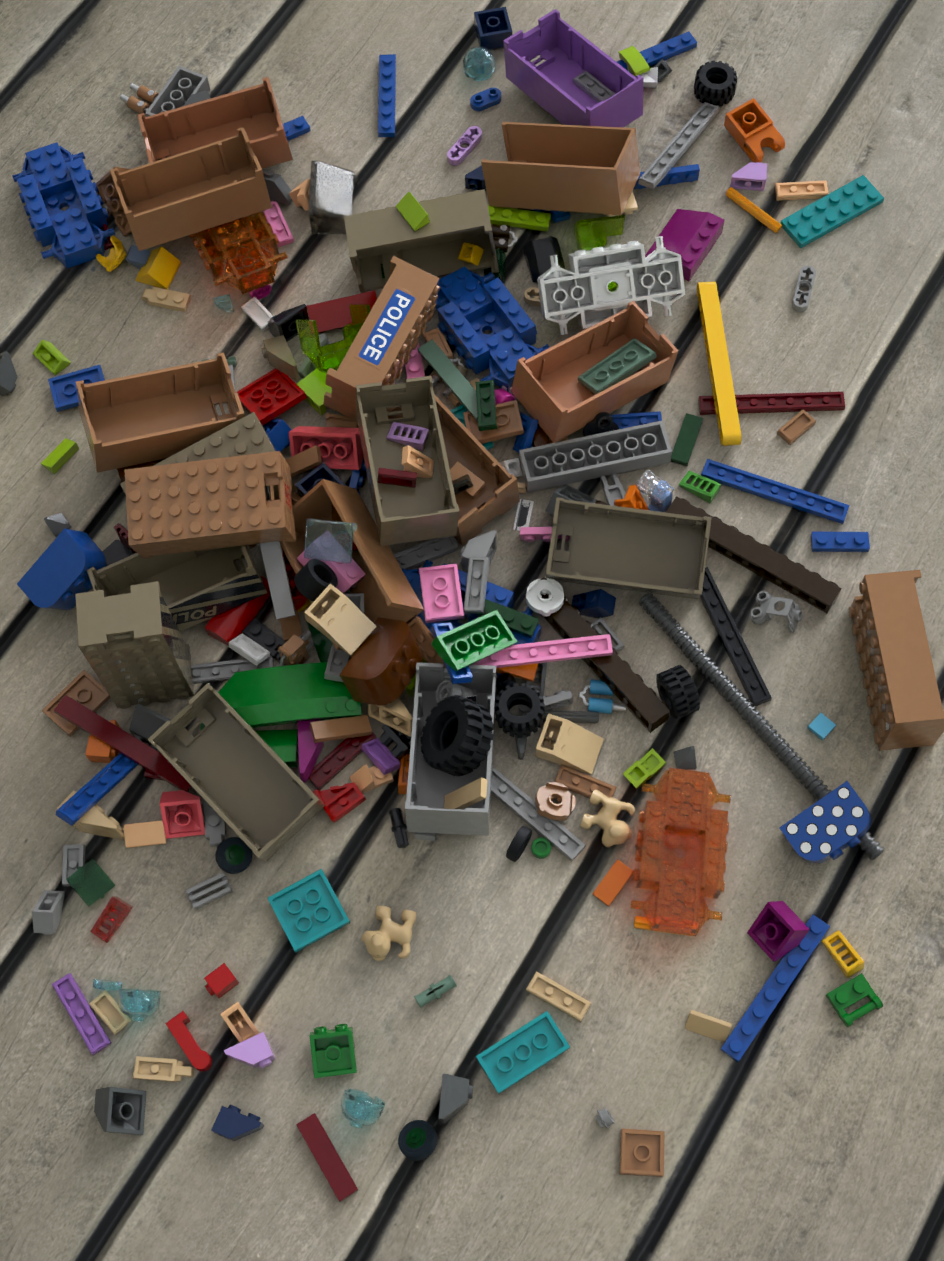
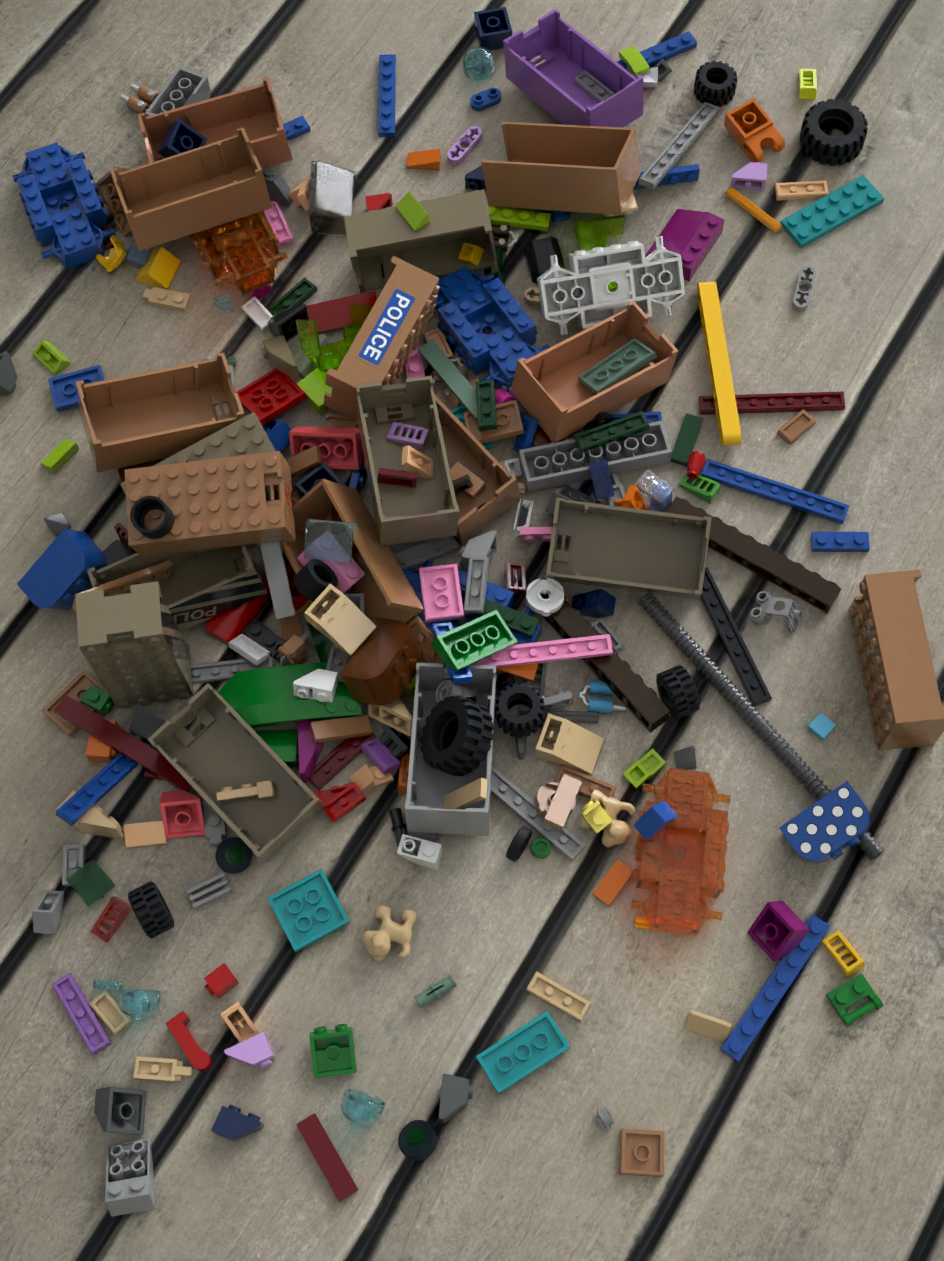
(98, 700): none -> green bracket
(122, 585): none -> medium nougat tile
(129, 1177): none -> light grey slope
(142, 507): none -> black piece
(151, 909): none -> black tyre
(180, 139): none -> dark blue brick
(263, 790): none -> tan plate
(294, 297): none -> dark green tile
(317, 685): none -> white slope
(378, 201): none -> red slope
(420, 851): none -> white slope
(424, 159): none -> orange slope
(515, 588): none -> tile
(562, 802): none -> tile
(596, 816): none -> light yellow bracket
(601, 479): none -> clear blue tile
(611, 431): none -> dark green tile
(655, 820): none -> blue slope
(696, 462): none -> red cone
(807, 84): none -> neon yellow slope
(838, 116): none -> black tyre

